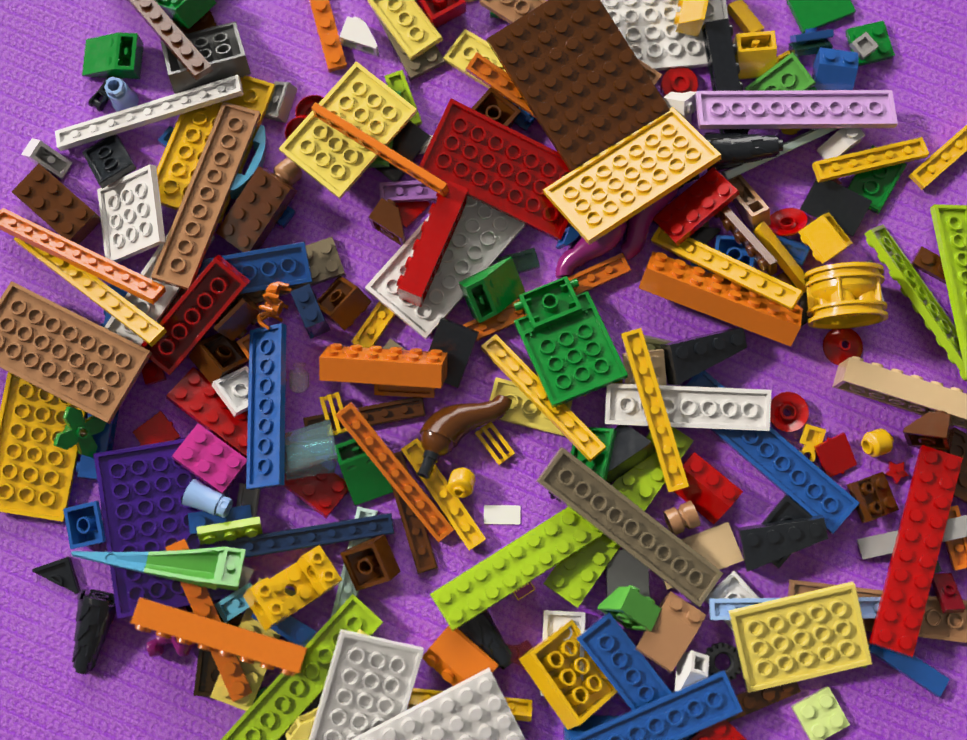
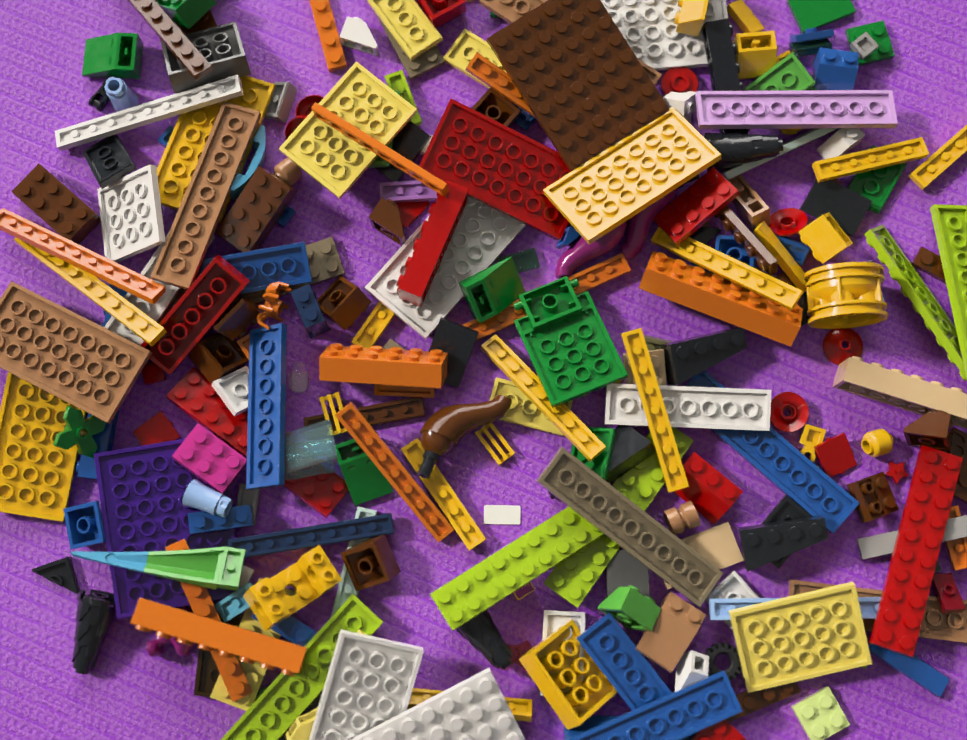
(47, 157): white slope -> none
(229, 530): lime plate -> none
(415, 531): reddish brown tile -> none
(457, 657): orange slope -> none
(461, 482): yellow head -> none

